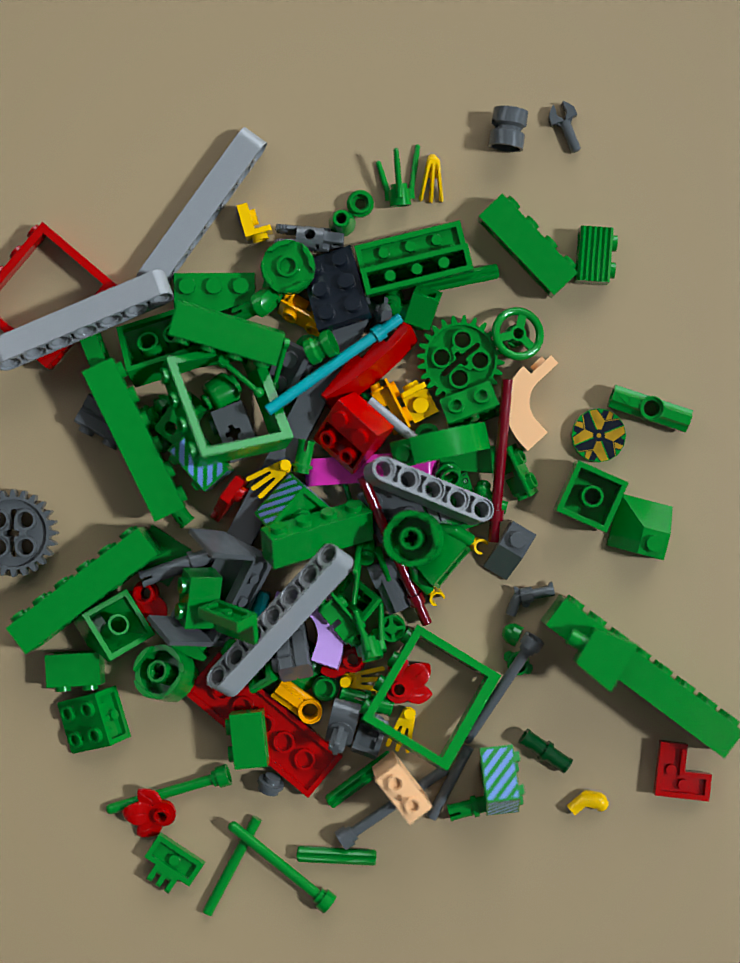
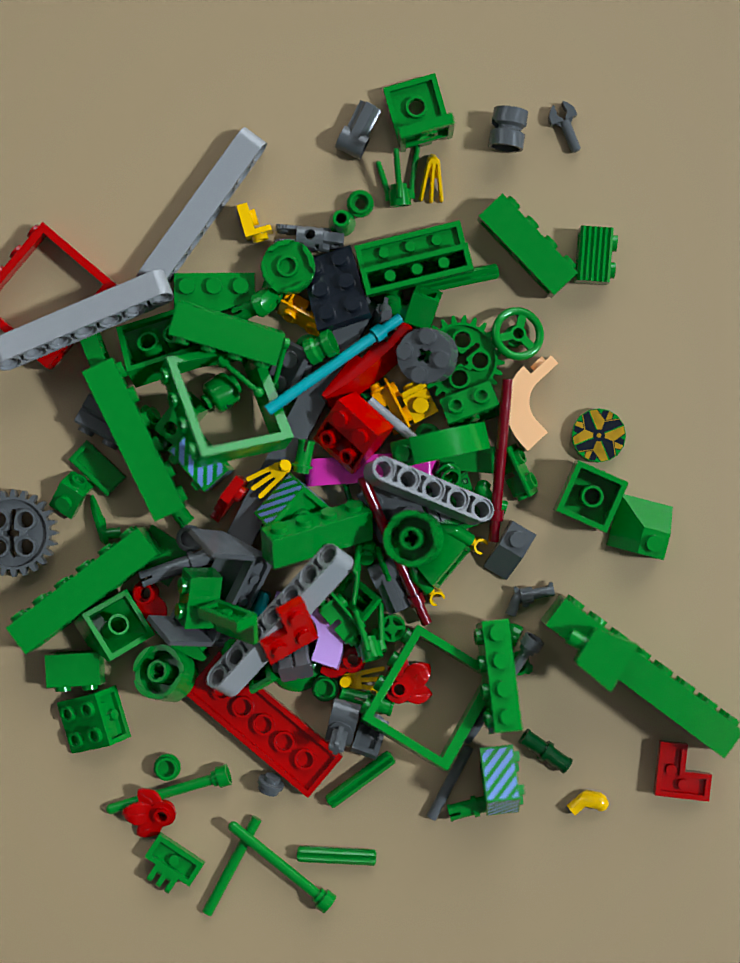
(71, 494): none -> green bracket
(97, 468): none -> green tile
(100, 522): none -> green bar
(161, 405): green hinge -> none
(167, 767): none -> green plate
(185, 540): none -> dark grey plate
(229, 416): dark grey brick -> none
(248, 738): green brick -> none
(295, 699): light orange piece -> none
(296, 631): none -> red plate
(348, 835): dark grey piece -> none
(356, 135): none -> dark grey piece
(402, 786): light nougat window -> none
(406, 720): yellow piece -> none
(412, 353): none -> dark grey brick
(421, 128): none -> green bracket
(498, 676): none -> green brick
(666, 412): green piece -> none

